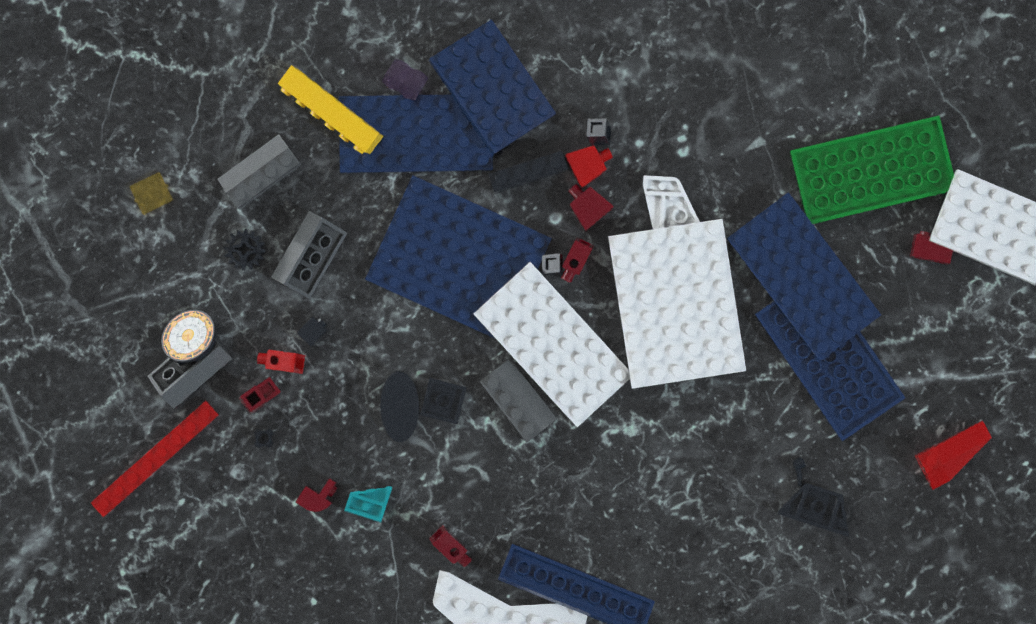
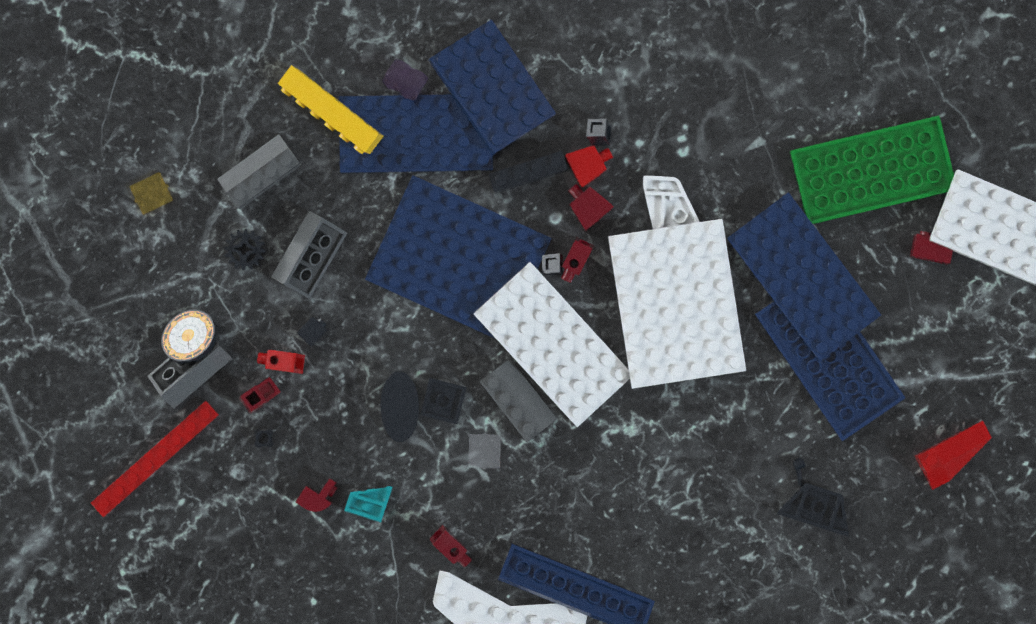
(484, 451): none -> clear piece

